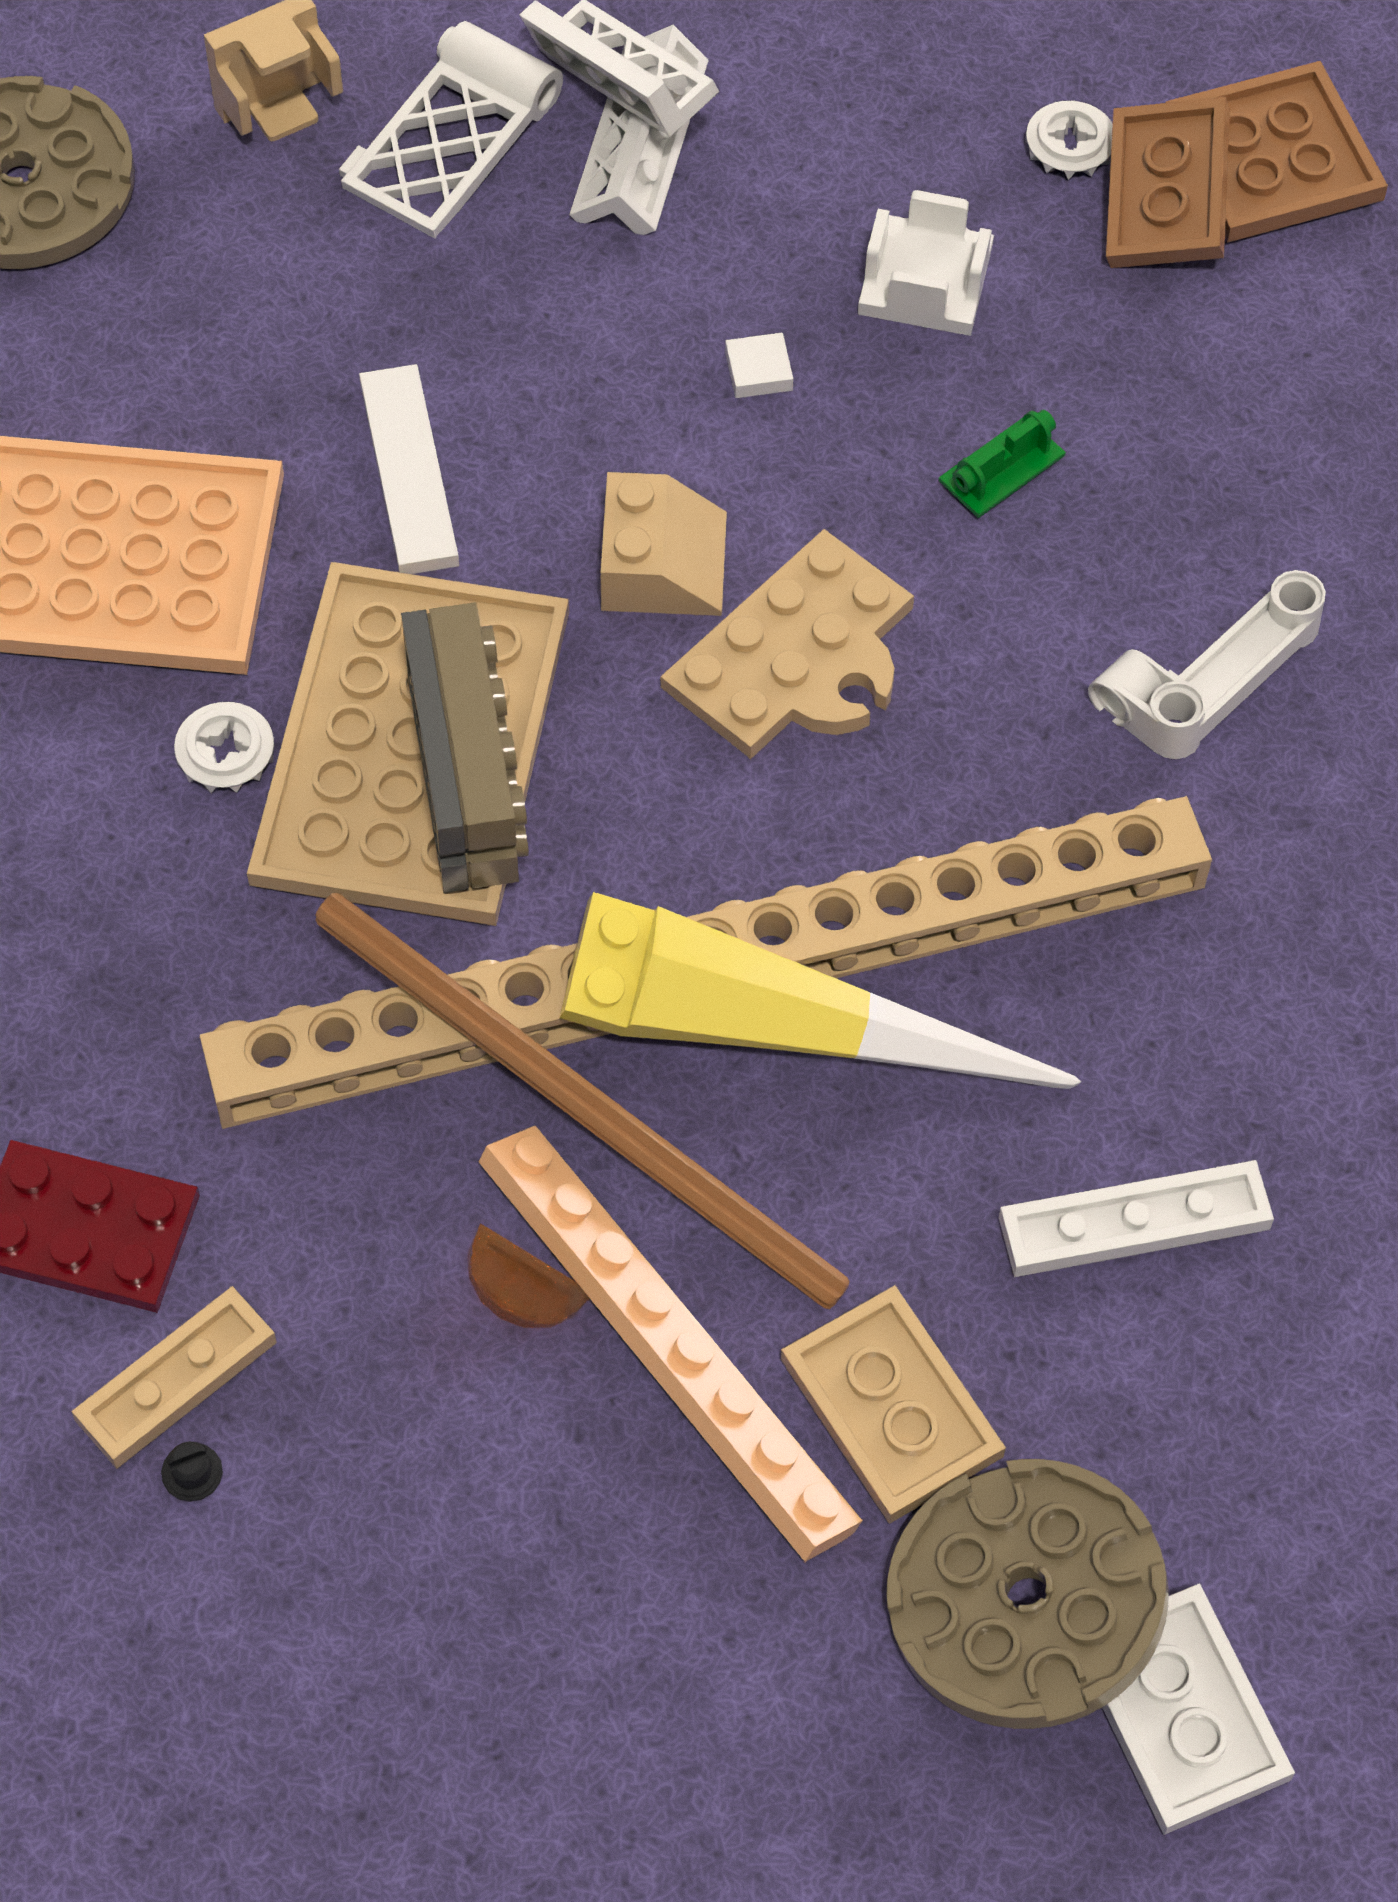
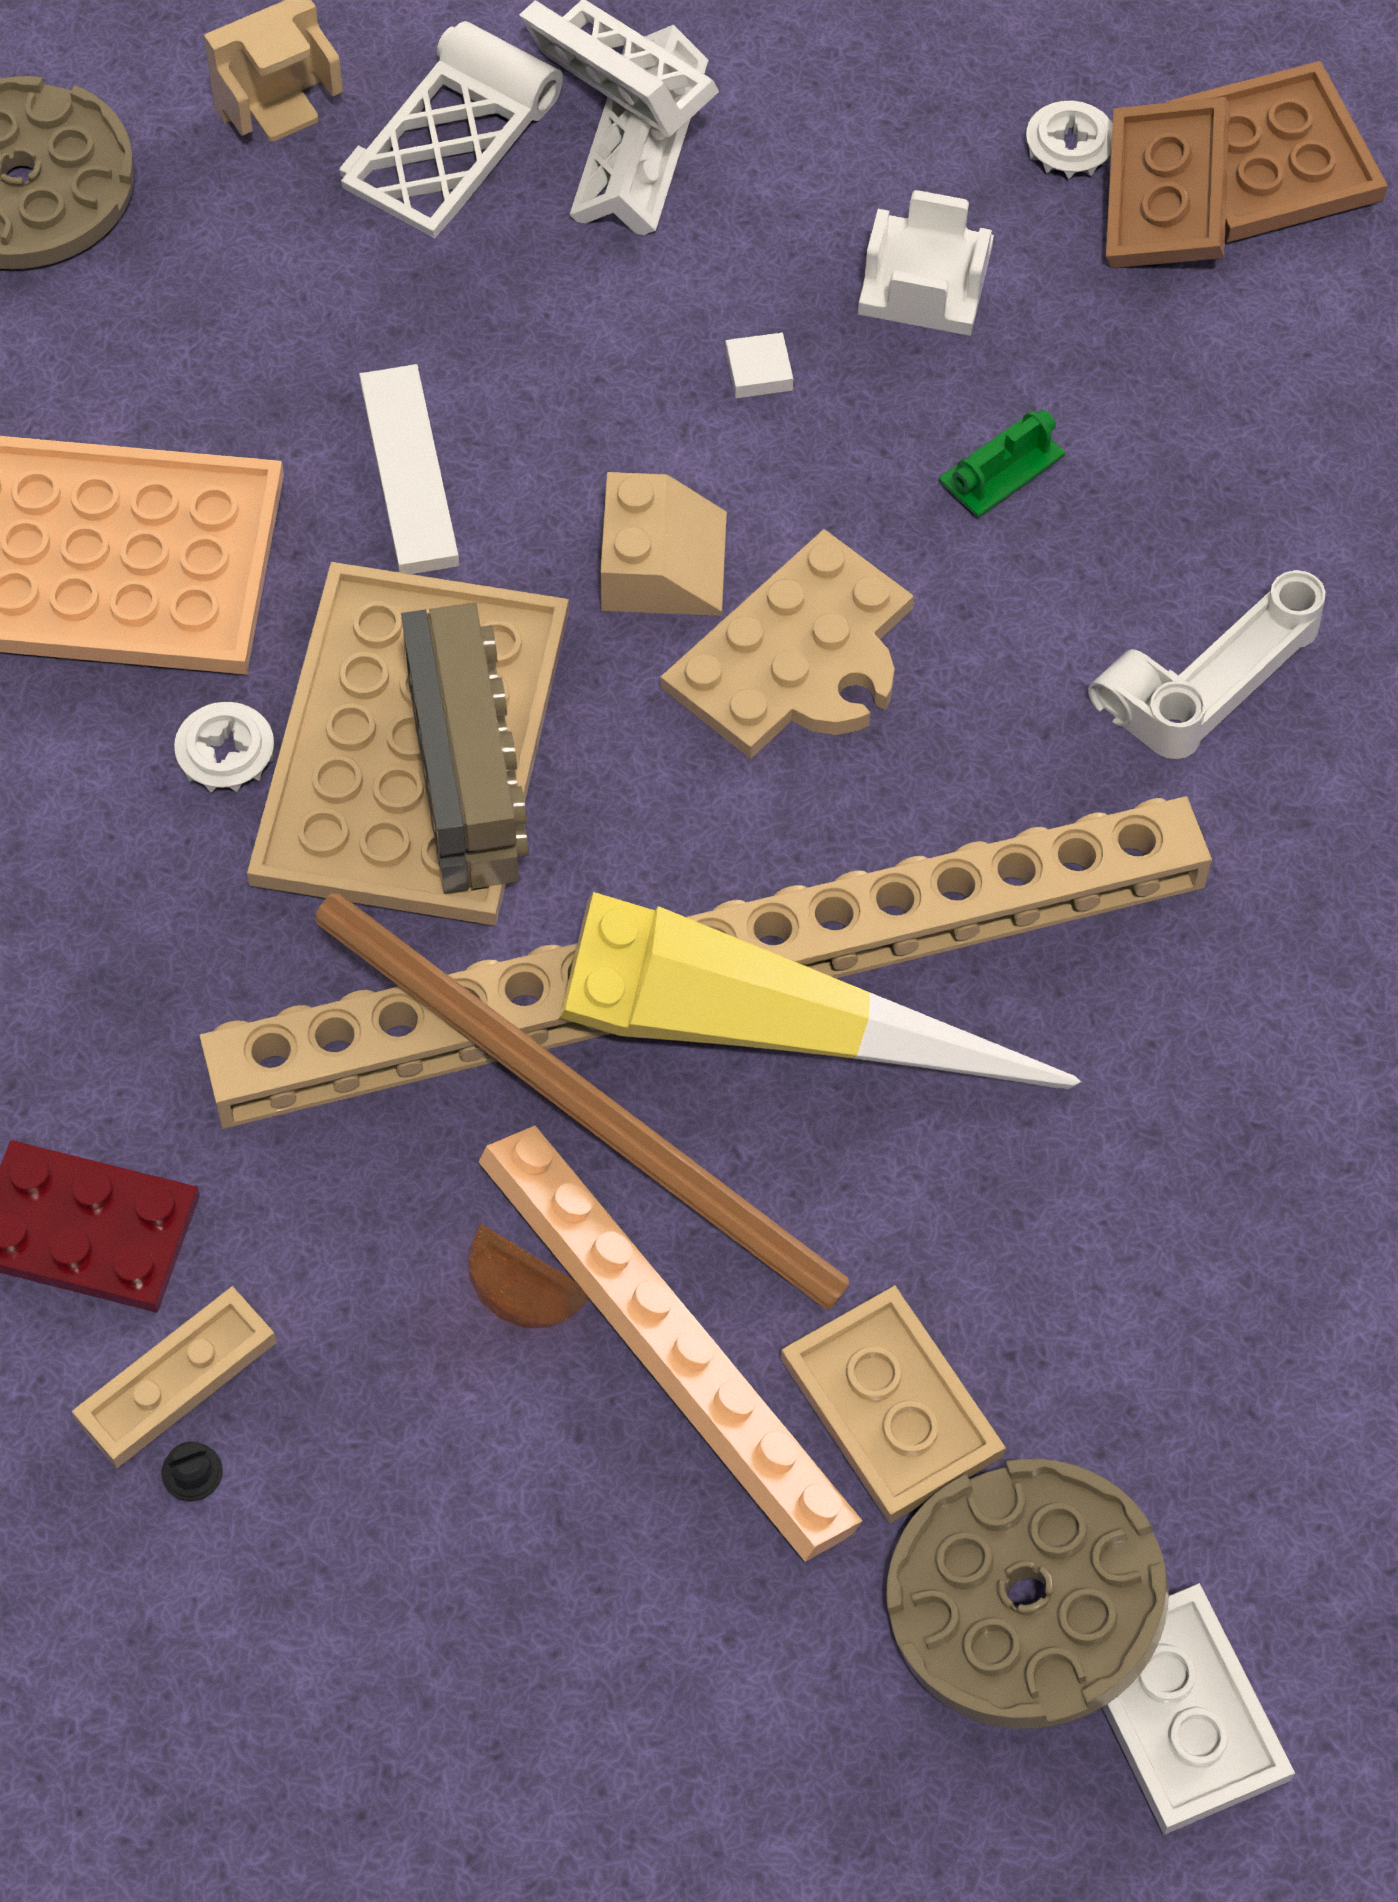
(1135, 1218): white plate -> none

